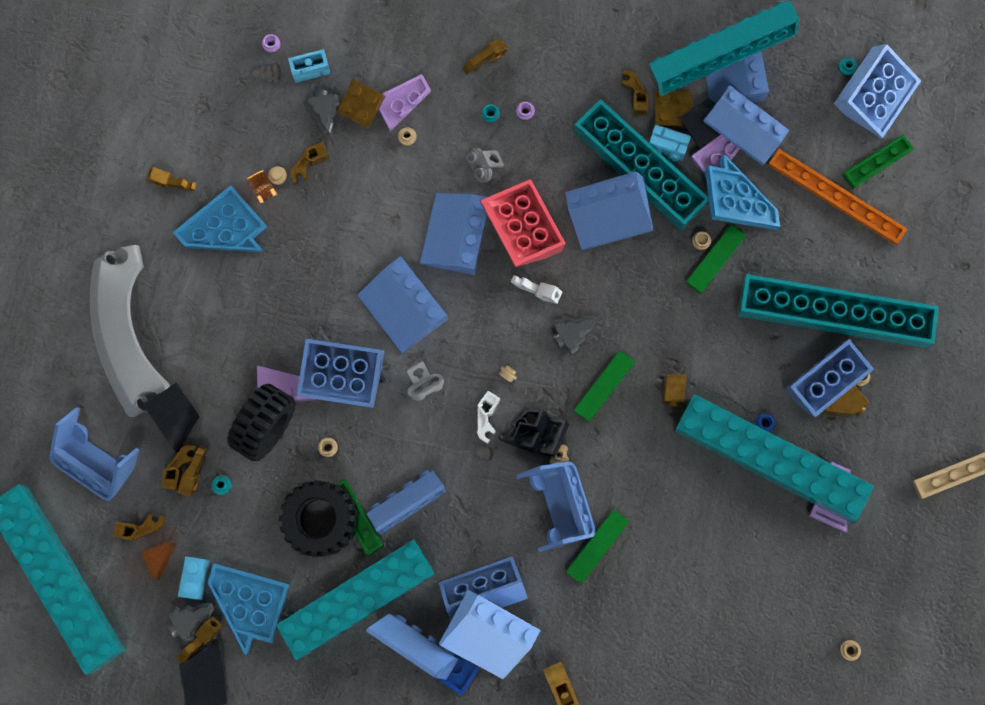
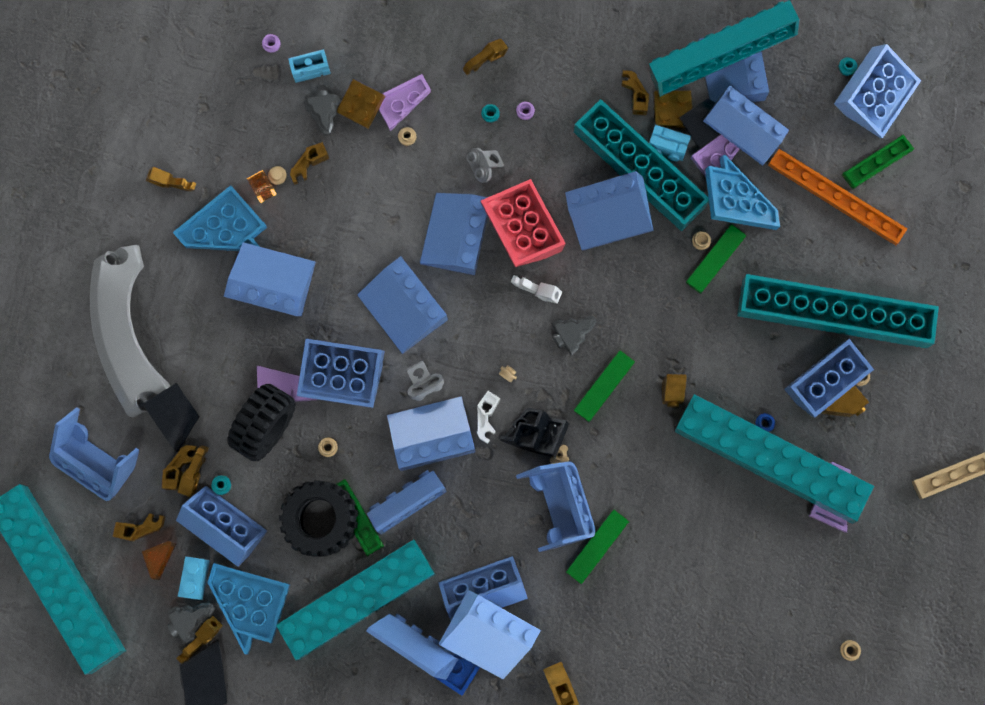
(221, 525): none -> medium blue slope
(270, 279): none -> medium blue slope
(430, 433): none -> medium blue slope

